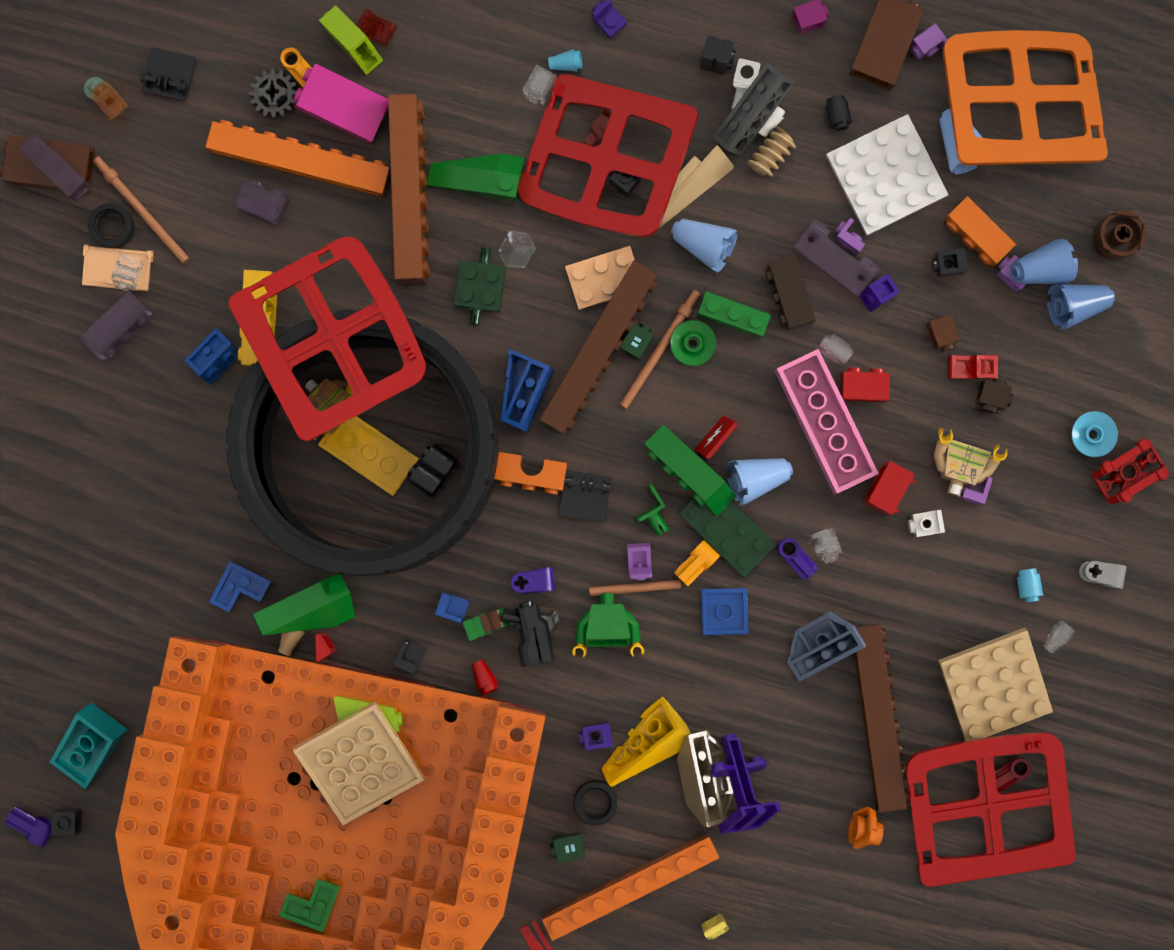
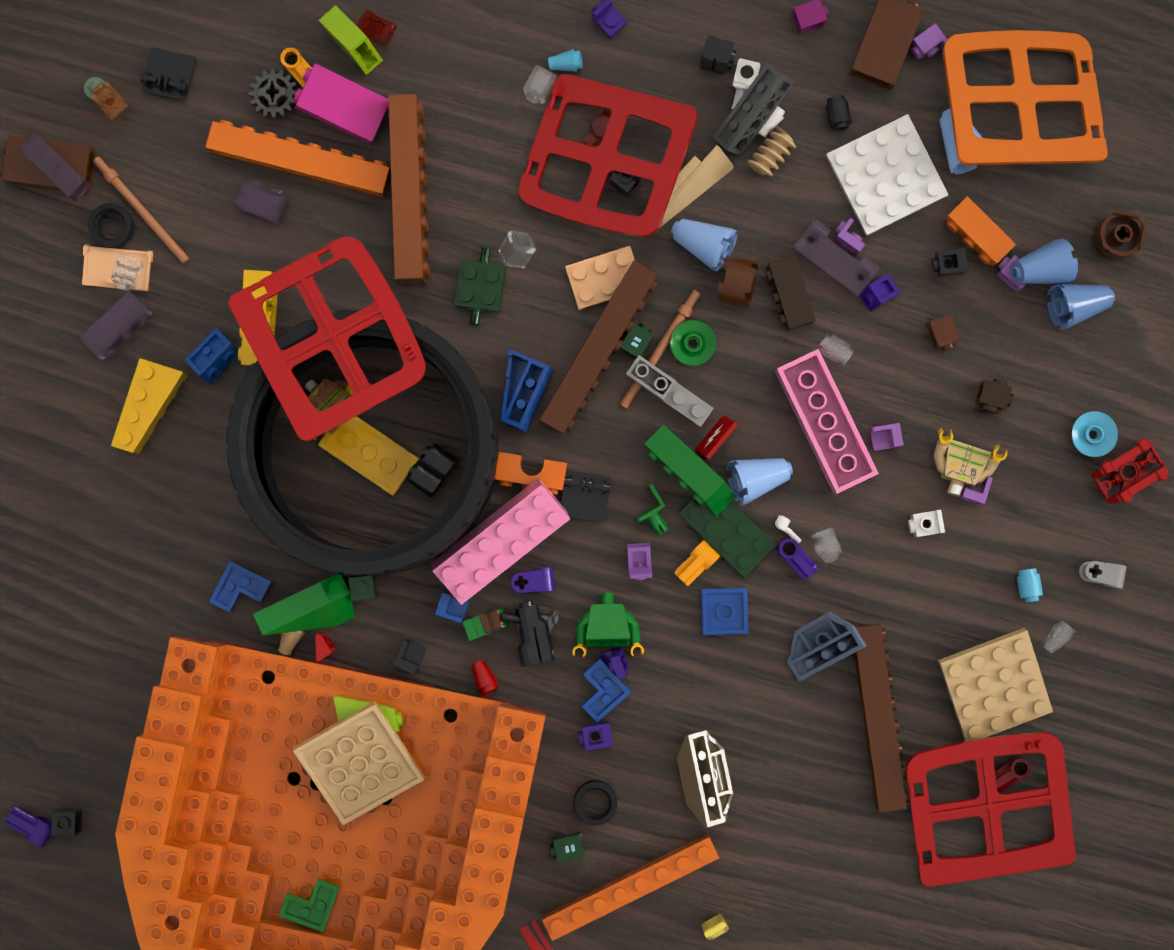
(87, 745): teal slope -> none
(146, 403): none -> yellow wedge
(362, 587): none -> dark green brick
(485, 176): green wedge -> none
(500, 541): none -> bright pink brick
(609, 690): none -> blue plate
(616, 661): none -> dark purple bracket
(636, 587): nougat bar -> none
(652, 741): yellow wedge -> none
(669, 391): none -> light grey slope
(733, 315): green brick -> none
(738, 281): none -> reddish brown brick
(749, 811): dark purple piece -> none
(782, 524): none -> white hand
(865, 386): red brick -> none
(865, 830): orange piece -> none
(886, 437): none -> medium lavender panel
(888, 488): red container -> none
(972, 367): red slope -> none

